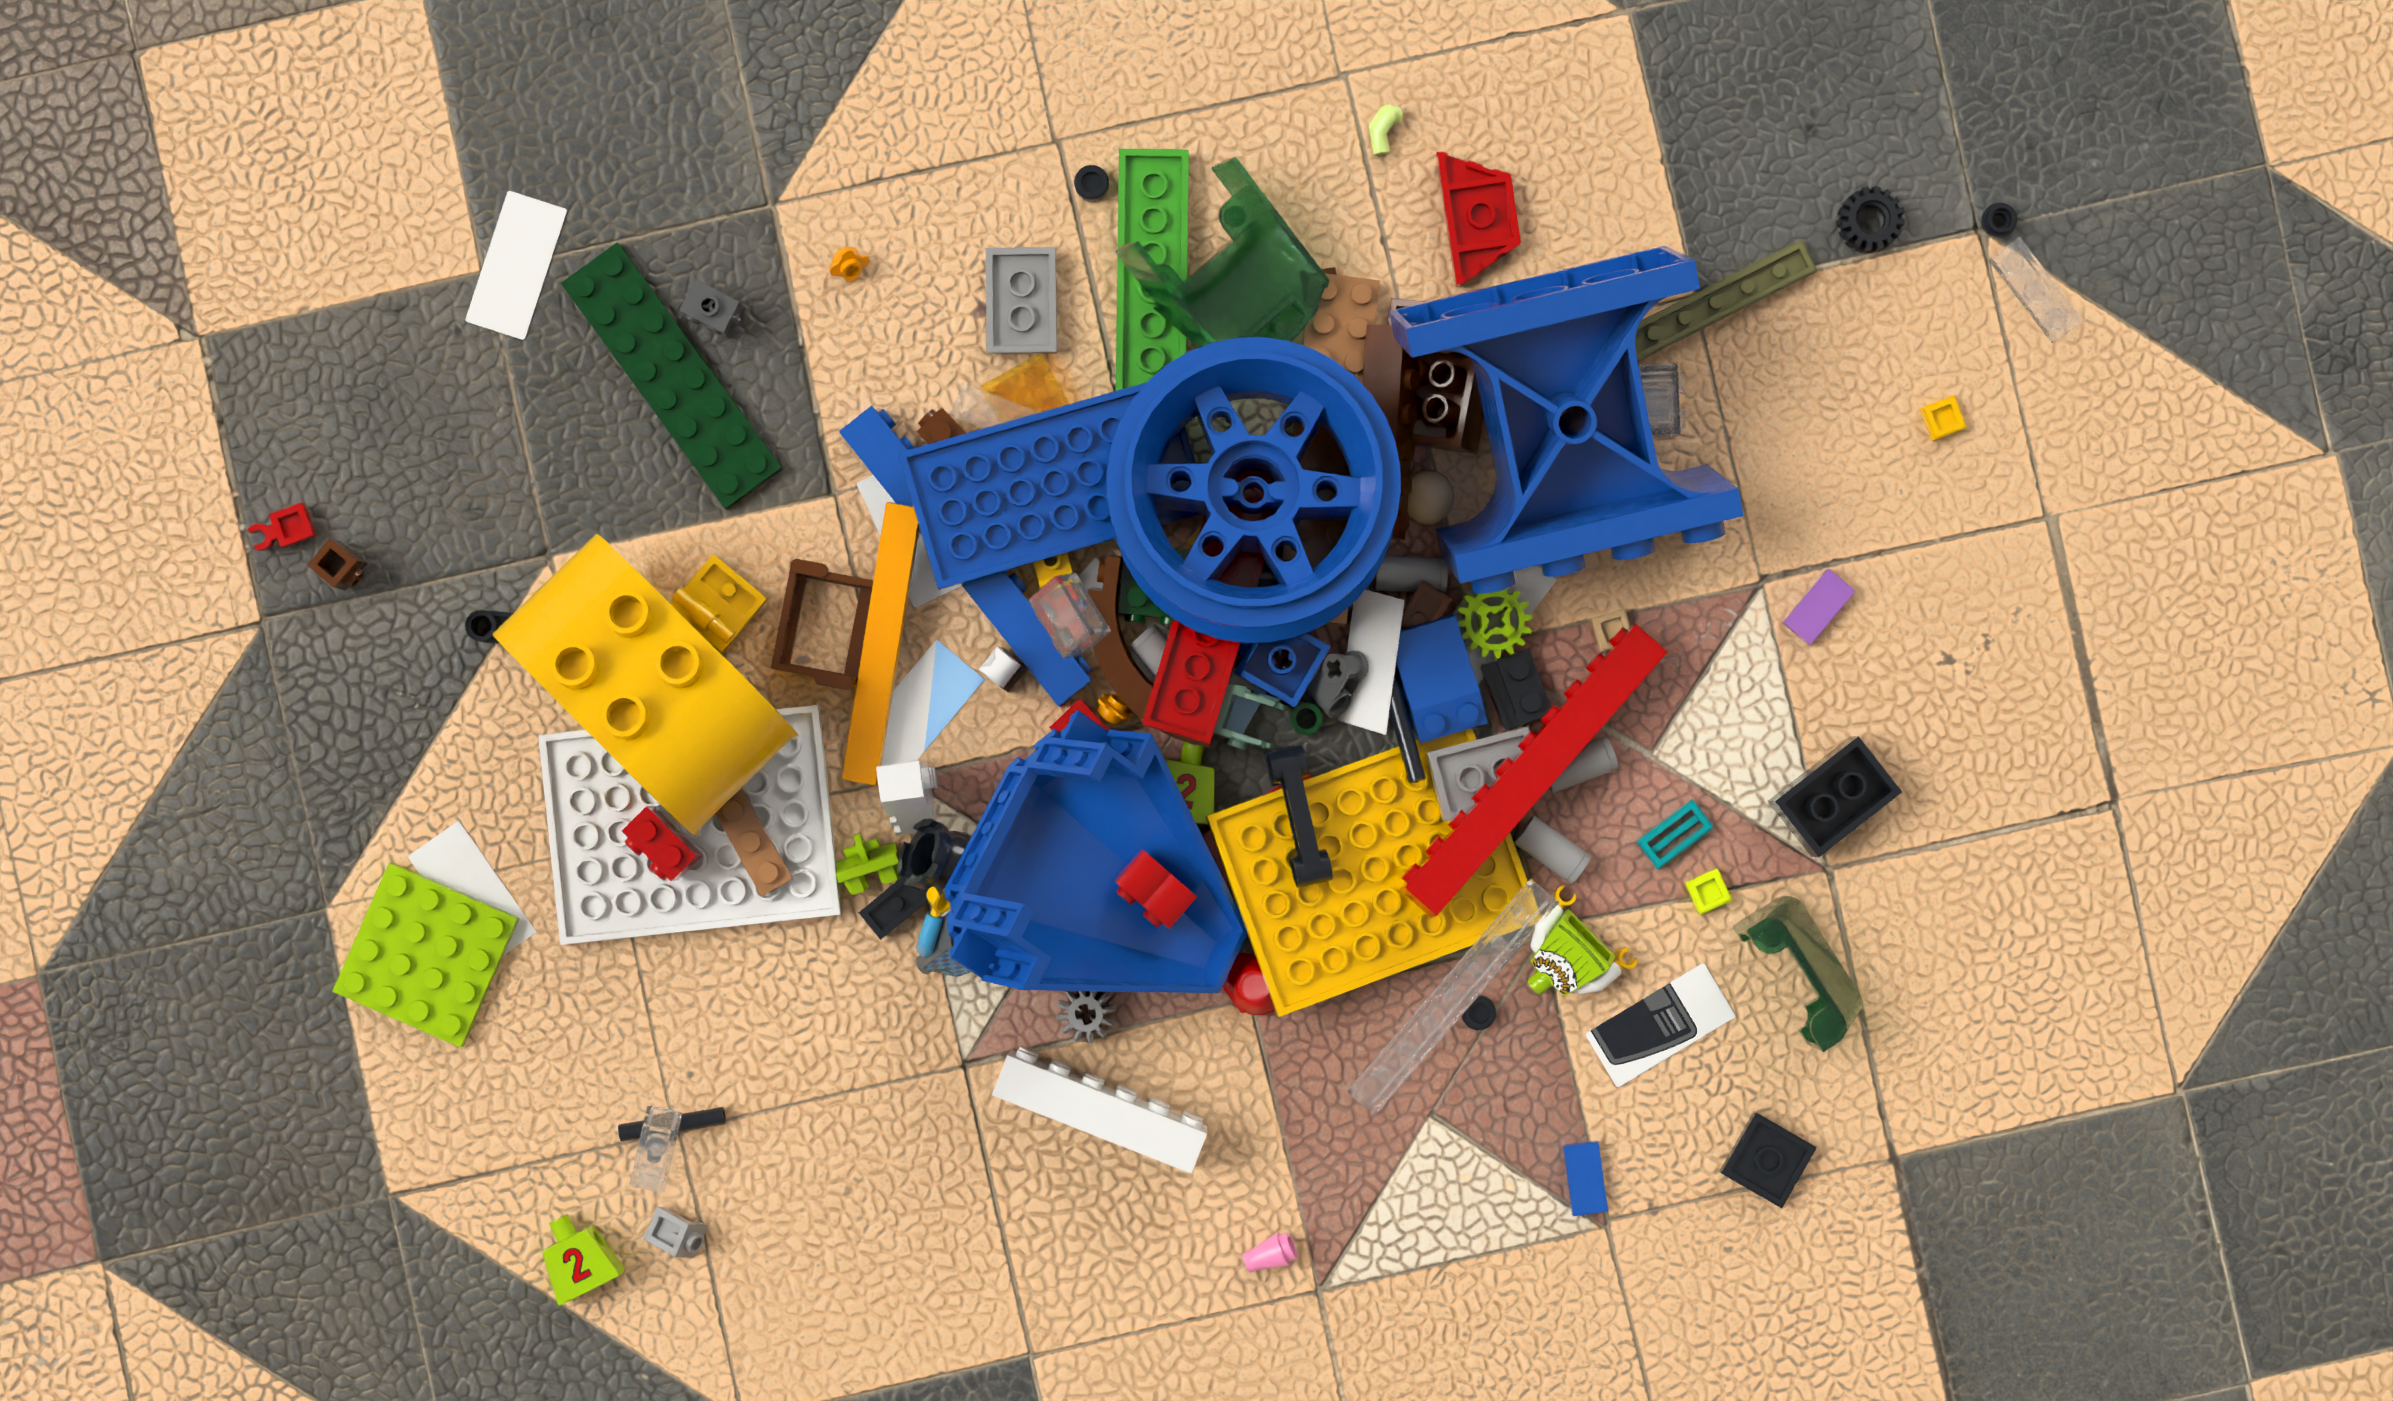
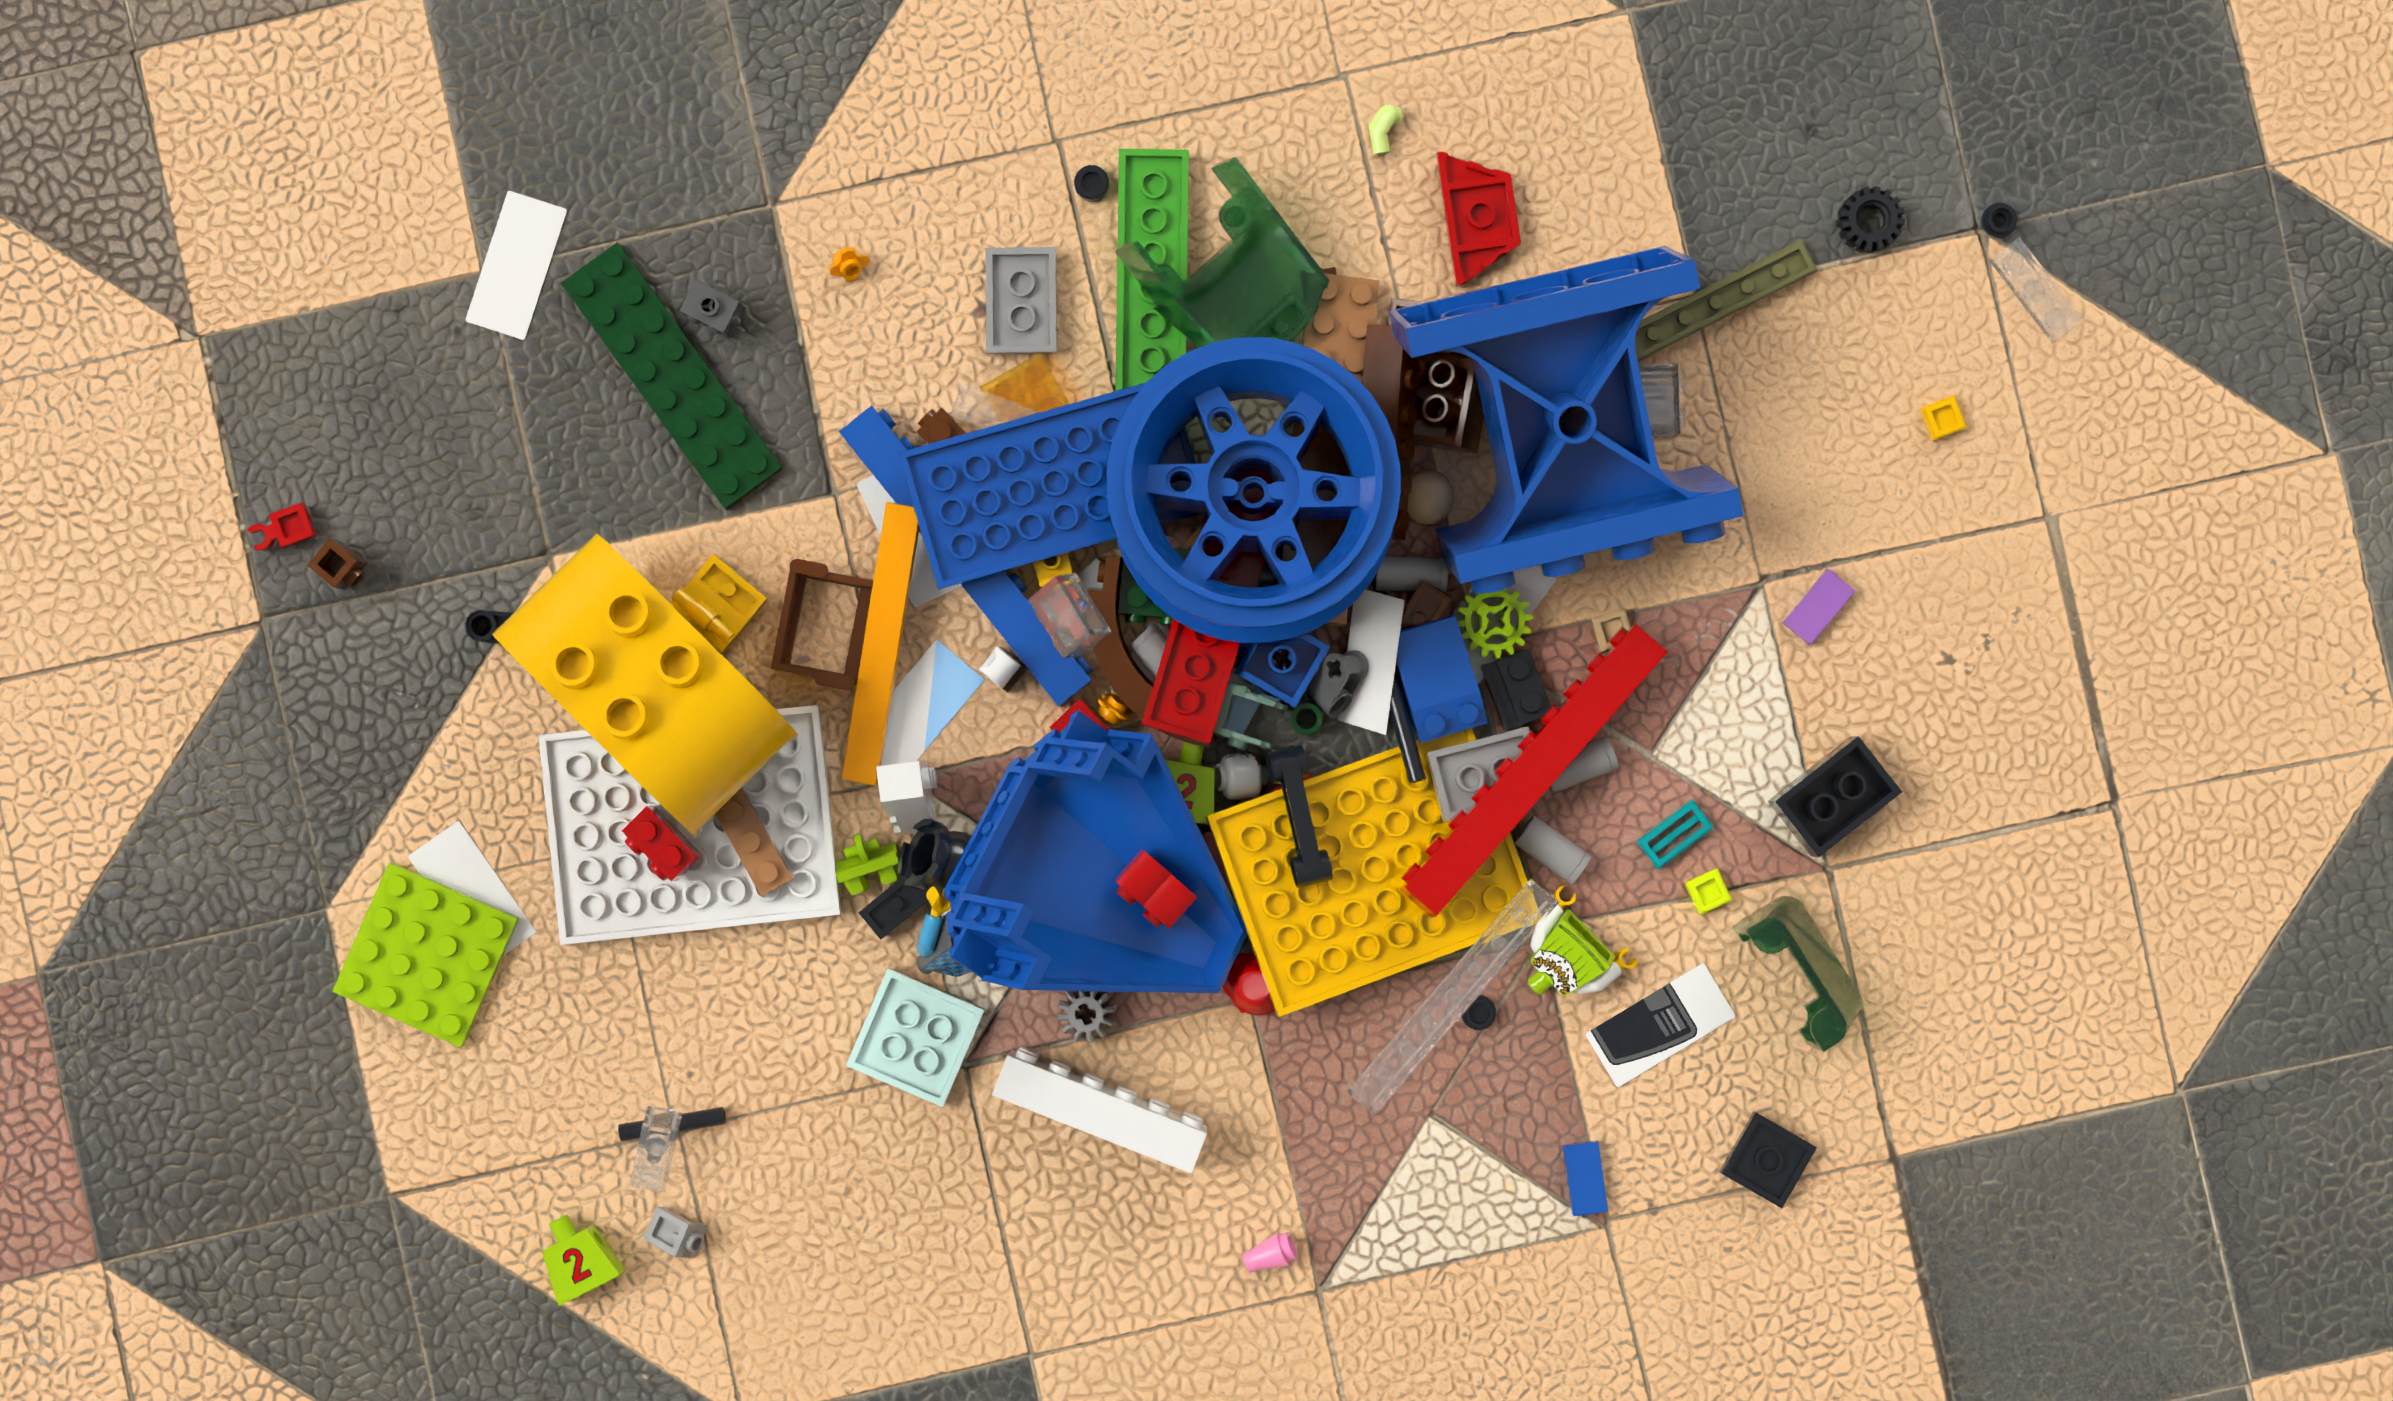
(915, 1037): none -> light aqua plate
(1240, 776): none -> light grey head

